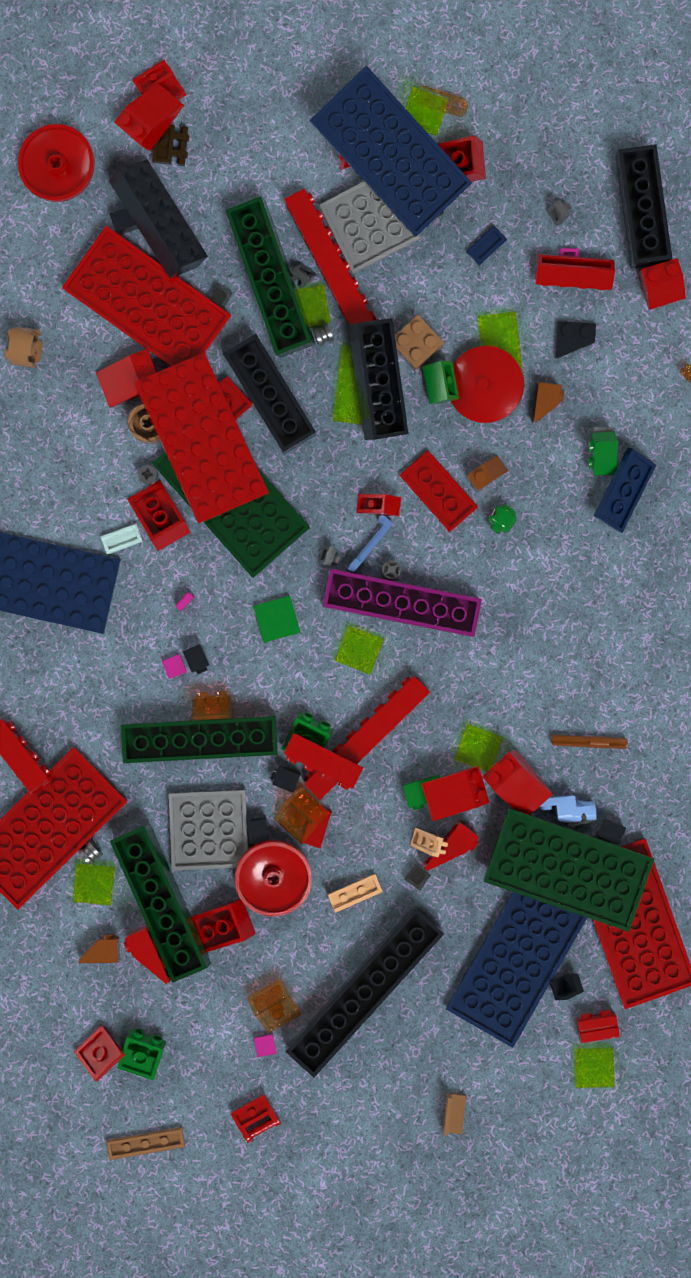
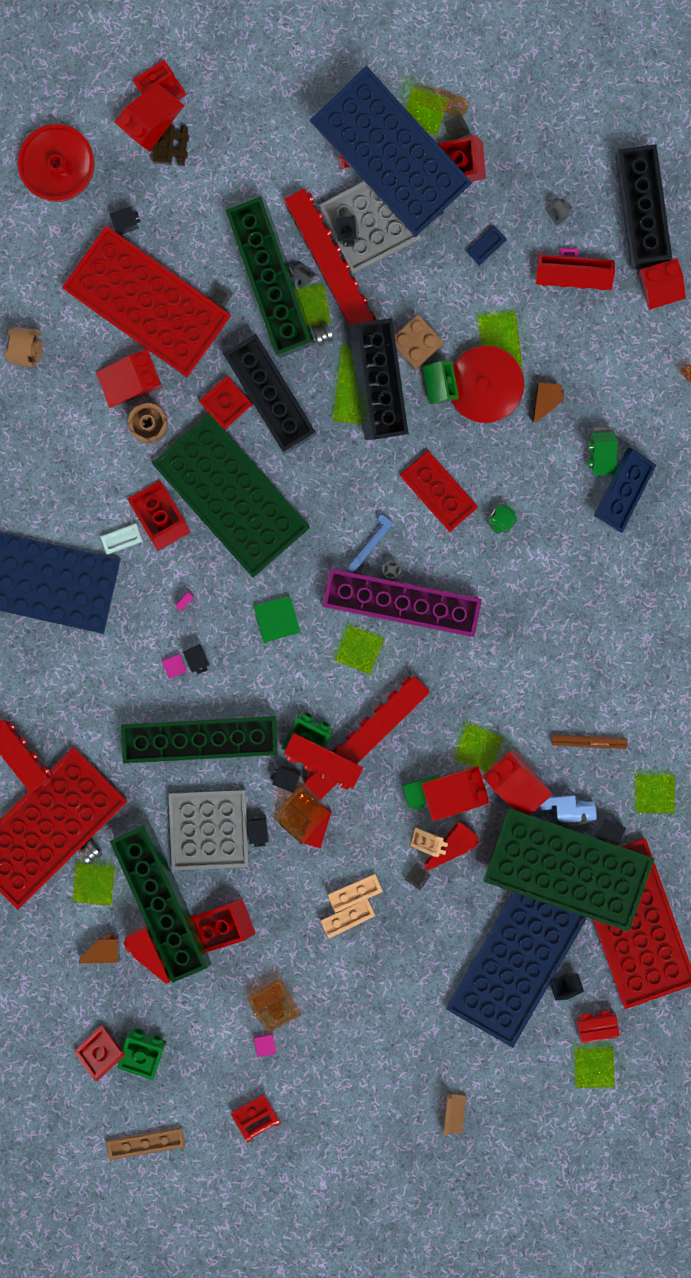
(151, 475): flat silver wheel -> none
(158, 218): black brick -> none
(201, 438): red plate -> none
(213, 706): clear orange slope -> none
(273, 878): red dish -> none
(328, 556): flat silver tile -> none
(347, 222): none -> black brick
(347, 918): none -> light nougat hinge
(364, 991): black brick -> none
(379, 504): red slope -> none
(456, 127): none -> clear smoke plate
(486, 473): dark orange slope -> none
(573, 336): black wing -> none
(655, 793): none -> clear neon green plate

